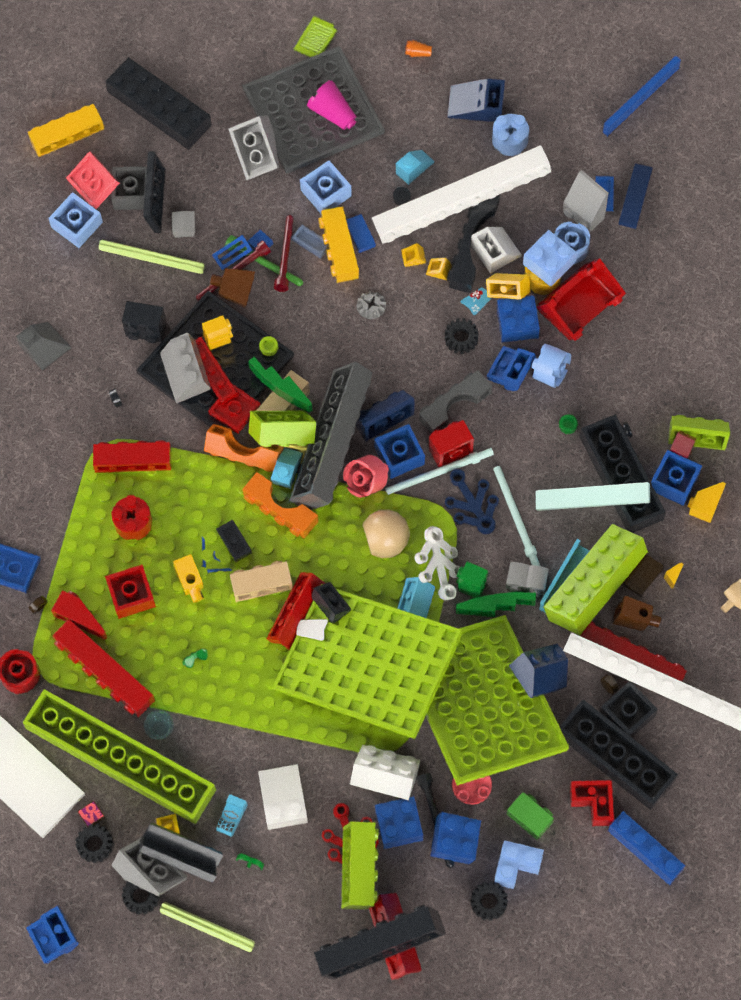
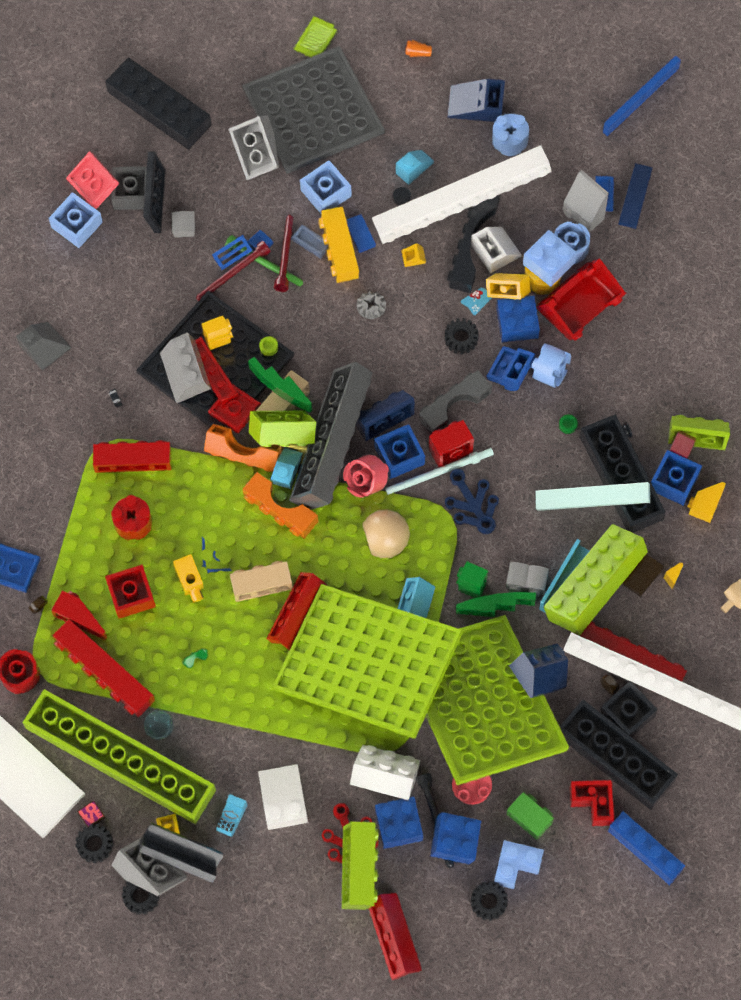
(52, 935): blue brick -> none
(66, 130): yellow brick -> none
(144, 322): black brick -> none
(152, 256): yellowish green axle -> none
(207, 926): yellowish green axle -> none
(234, 285): reddish brown torso -> none
(234, 541): black plate -> none
(250, 860): green piece -> none
(312, 628): white sticker -> none
(330, 602): black slope -> none
(332, 106): dark pink cone -> none
(380, 942): black brick -> none
(435, 540): white plant -> none
(439, 268): yellow slope -> none
(530, 549): light aqua bar -> none
(635, 614): reddish brown torso -> none

